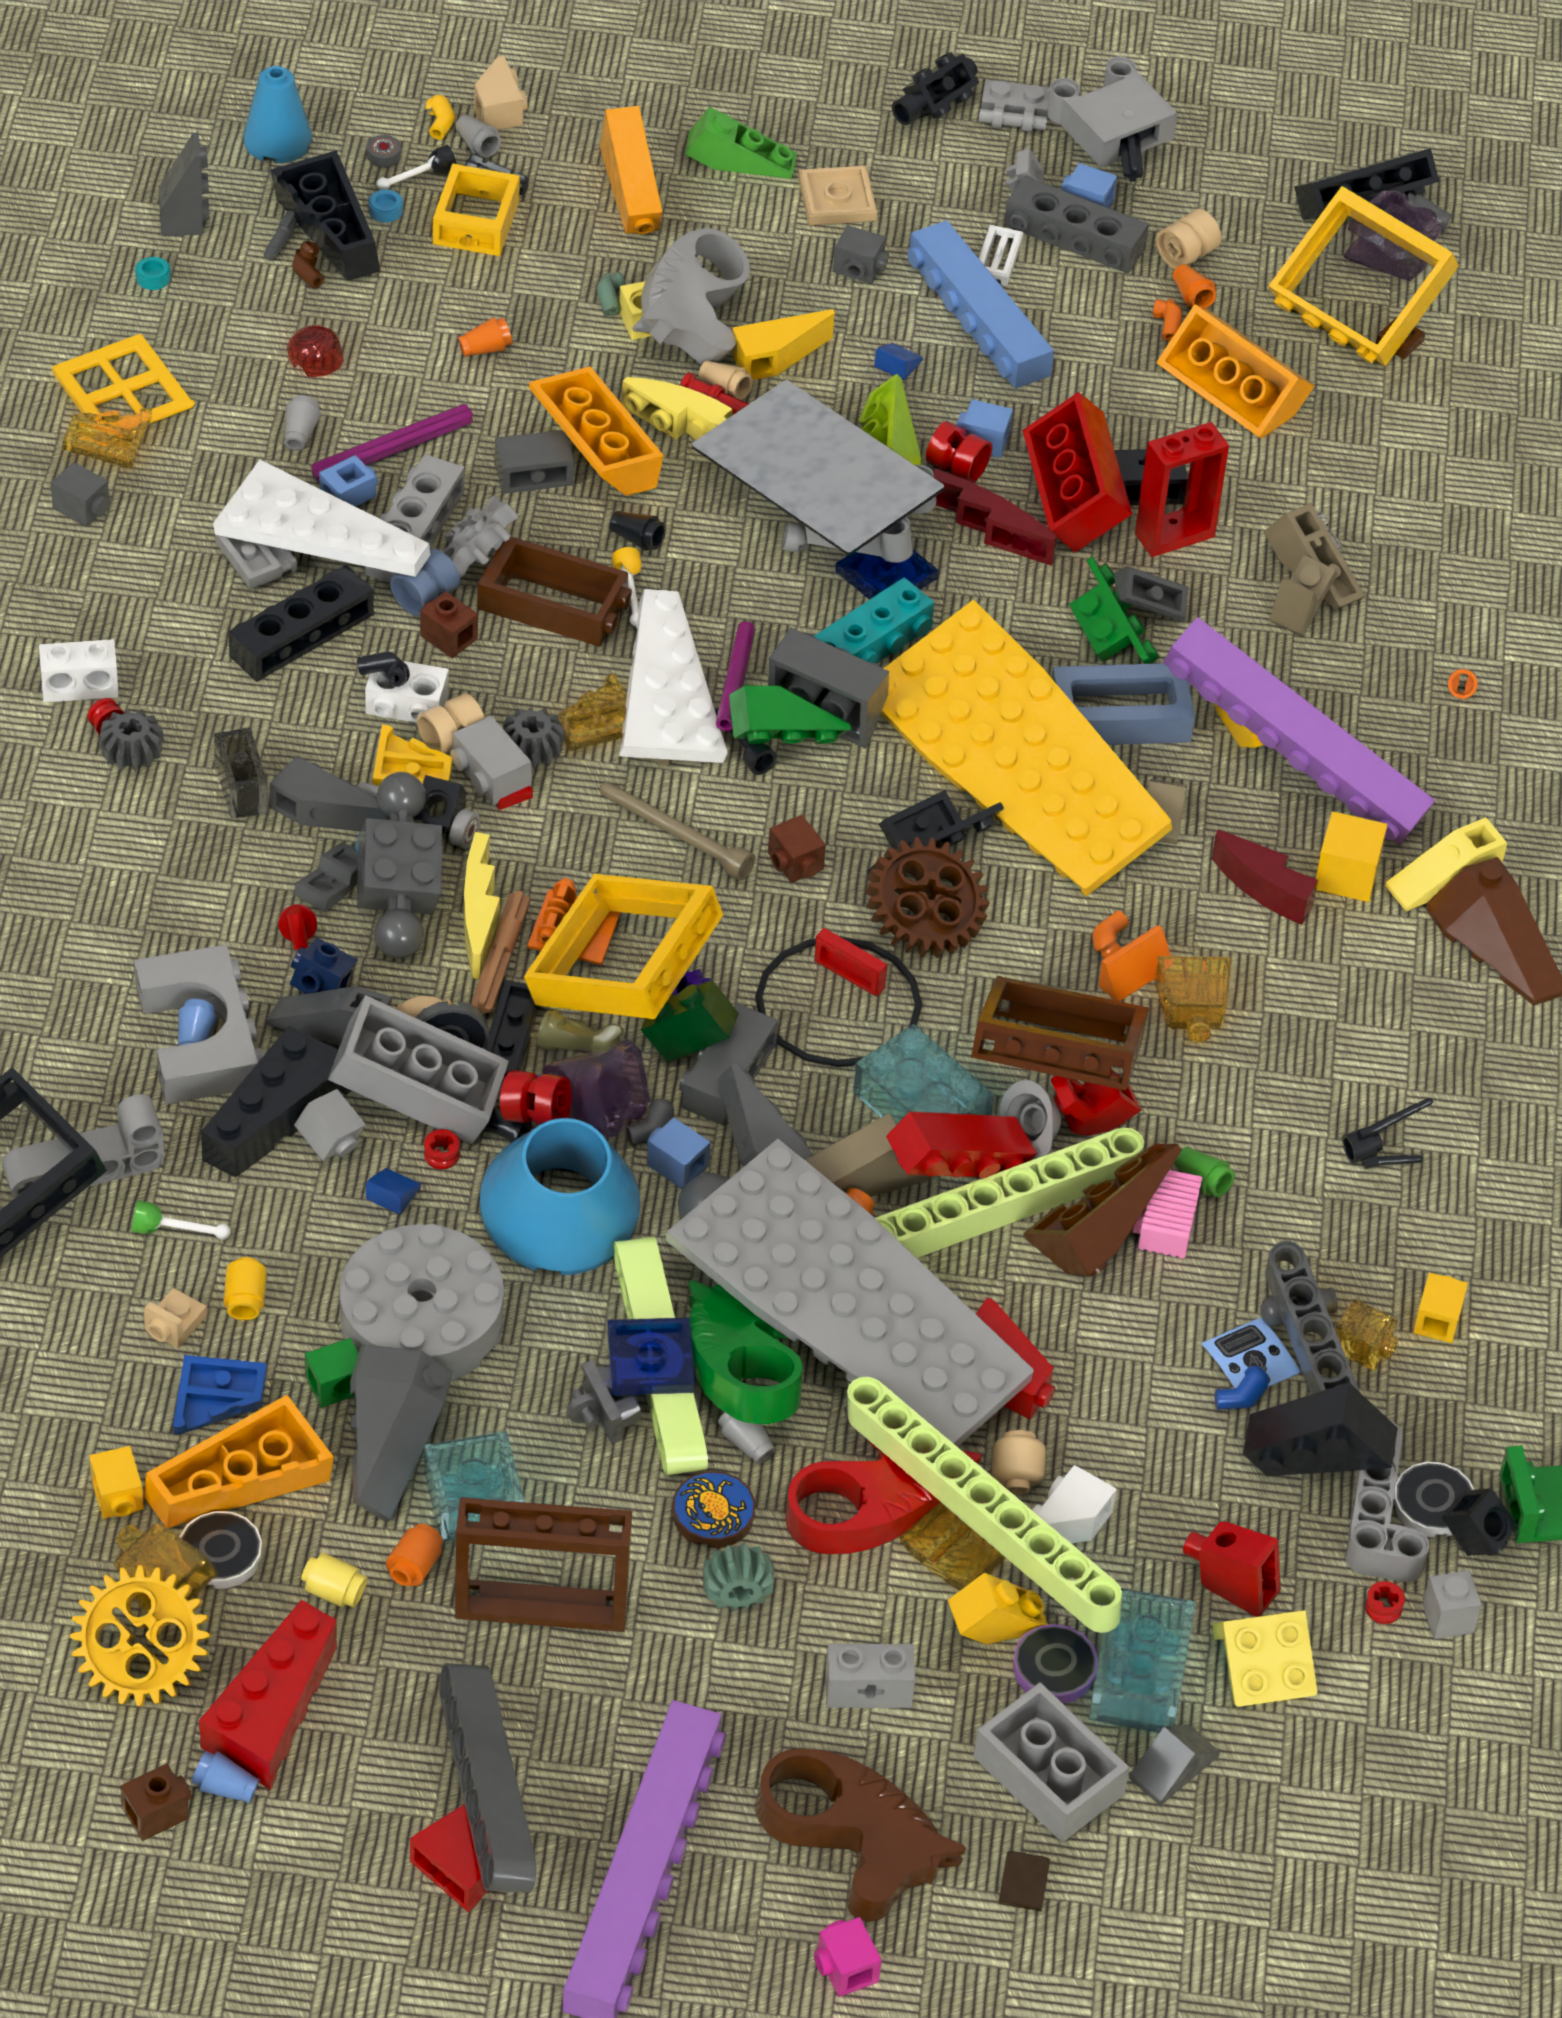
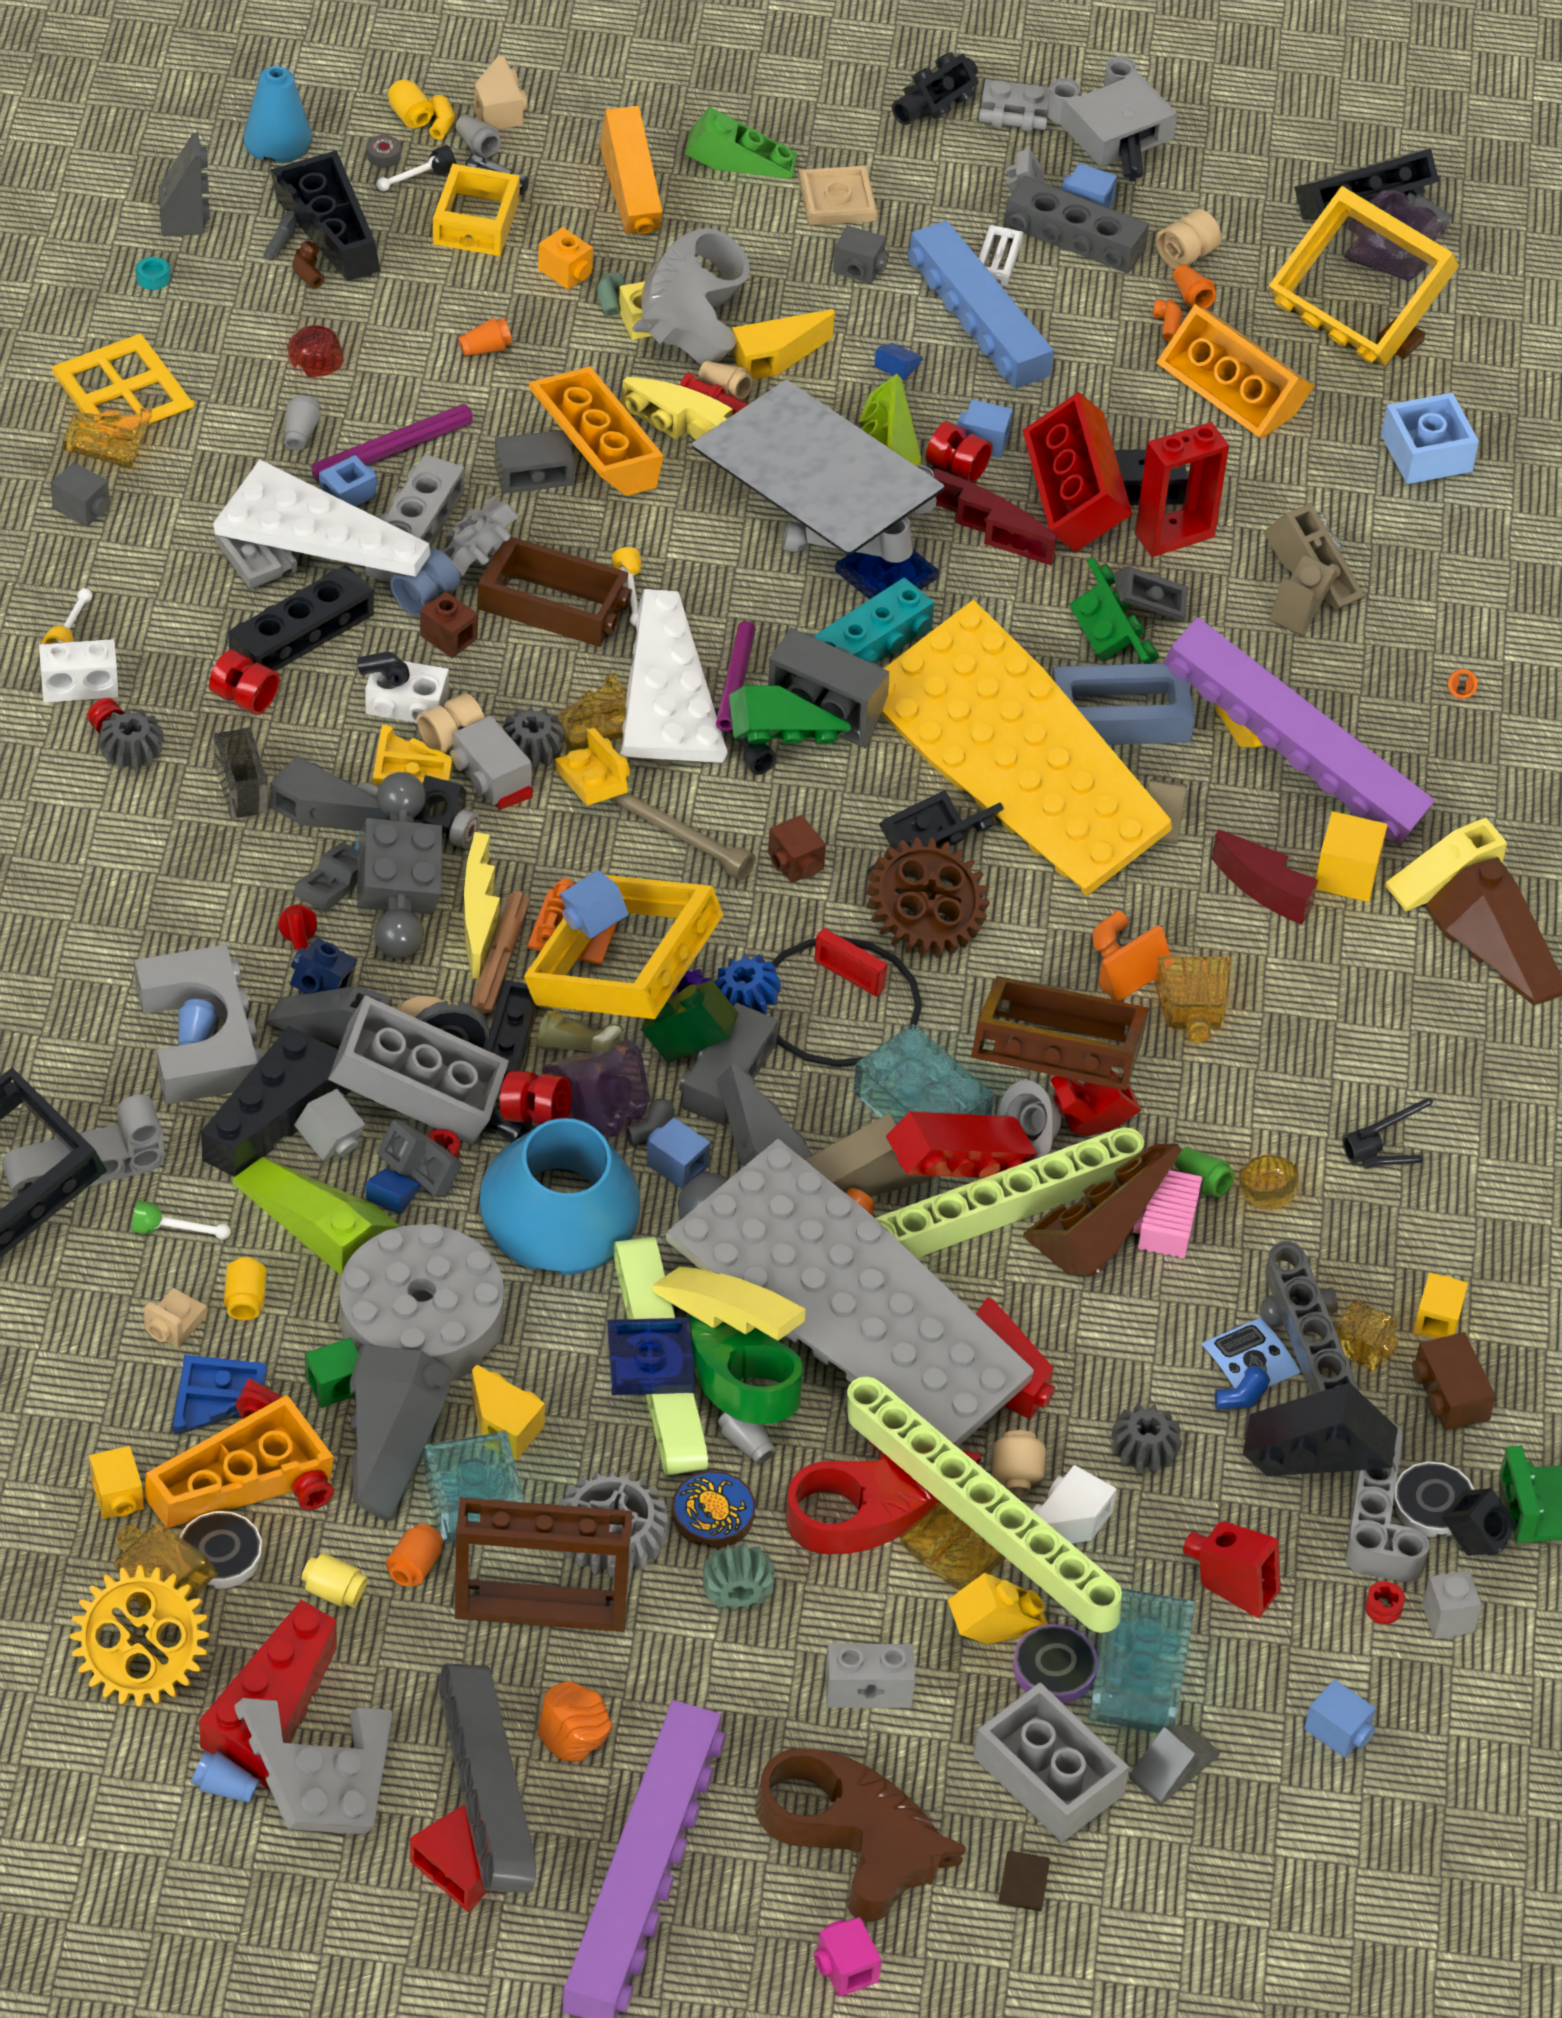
(62, 633): none -> hinge
(155, 1801): reddish brown brick -> none
(244, 682): none -> red wheel
(254, 1397): none -> red plate
(312, 1489): none -> red bush
(314, 1212): none -> lime wedge
(321, 1784): none -> light grey wing
(385, 206): dark azure tile -> none
(410, 103): none -> yellow brick
(420, 1157): none -> dark grey slope
(506, 1408): none -> yellow slope
(565, 258): none -> light orange brick
(573, 1721): none -> orange hair
(593, 904): none -> medium blue brick
(595, 771): none -> yellow bracket
(599, 1403): flat silver hips -> none
(620, 1493): none -> light grey gear
(640, 529): black cone -> none
(730, 1300): none -> light yellow slope
(749, 983): none -> blue gear
(1146, 1438): none -> dark grey gear
(1268, 1657): light yellow bracket -> none
(1269, 1181): none -> clear yellow hair
(1340, 1719): none -> medium blue brick
(1429, 438): none -> light blue brick
(1453, 1381): none -> reddish brown brick

